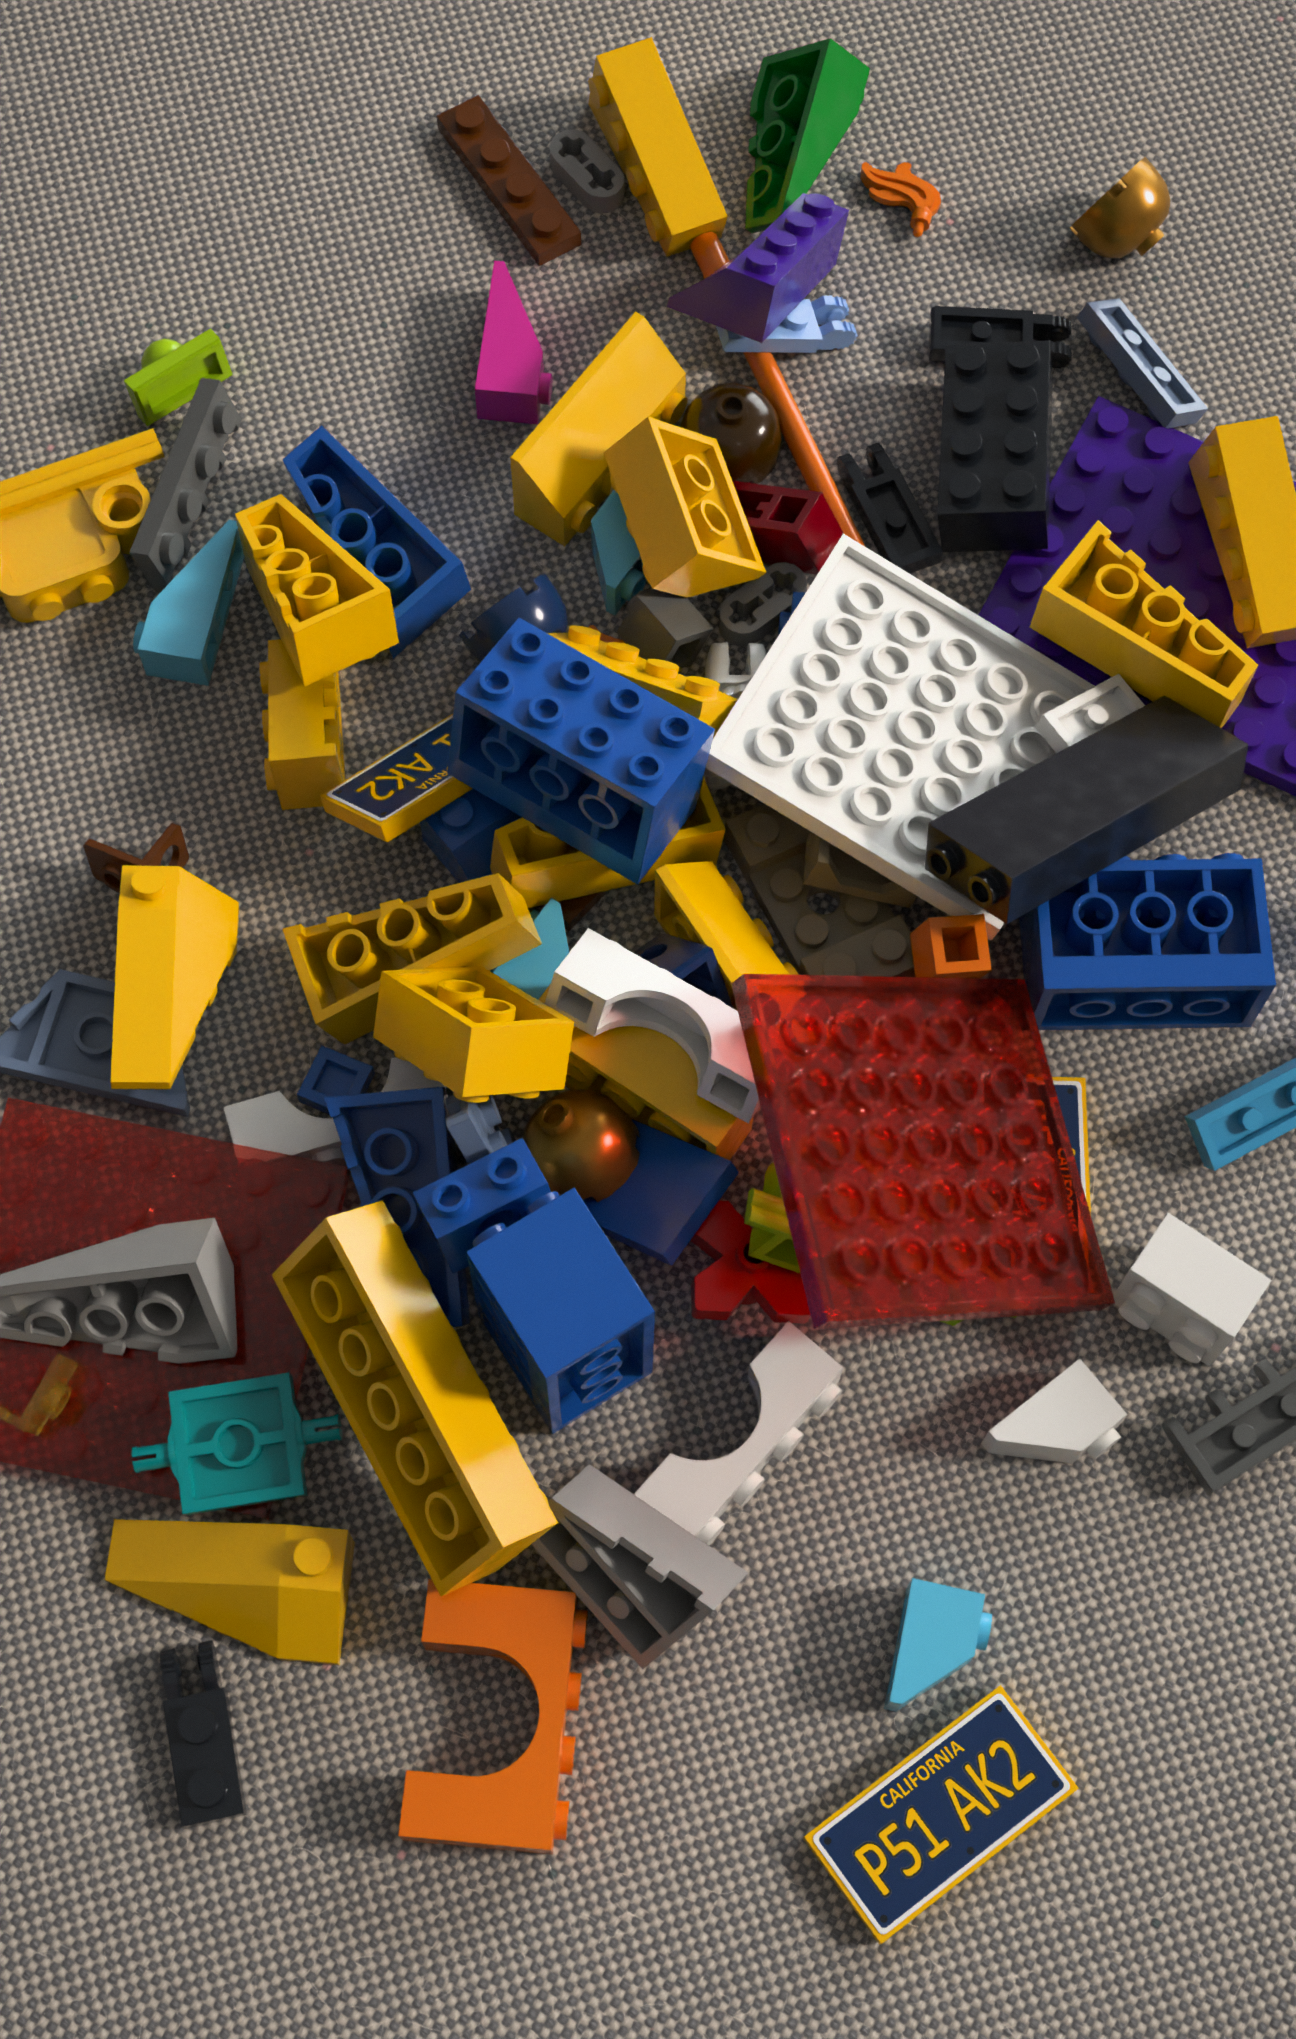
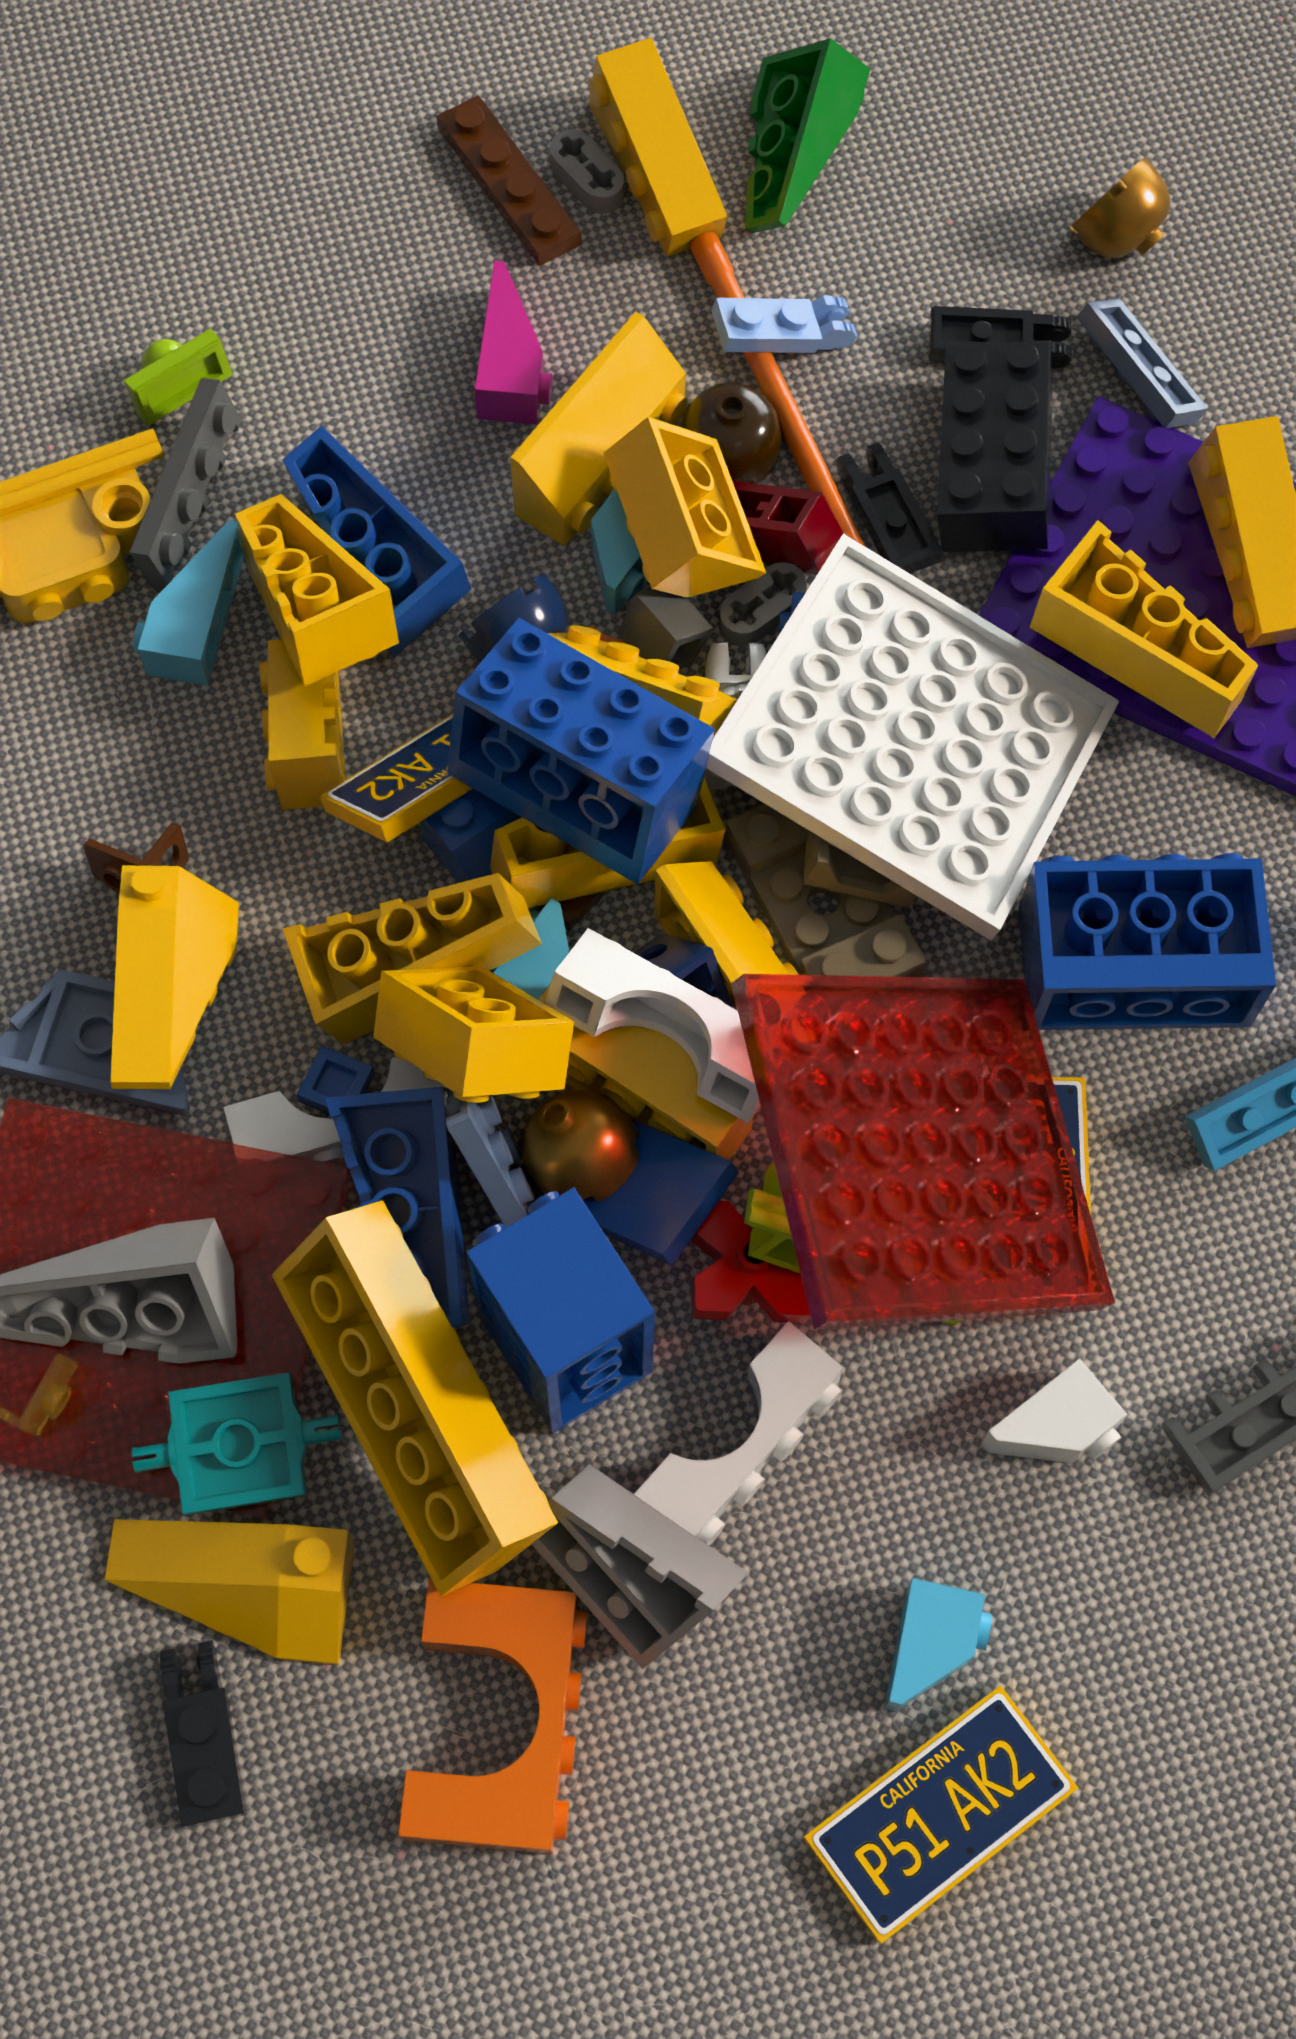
(479, 1197): blue brick -> none
(772, 273): dark purple wedge -> none
(903, 190): orange piece -> none
(951, 947): orange brick -> none
(1084, 808): black brick -> none
(1088, 713): white plate -> none
(1189, 1291): white brick -> none

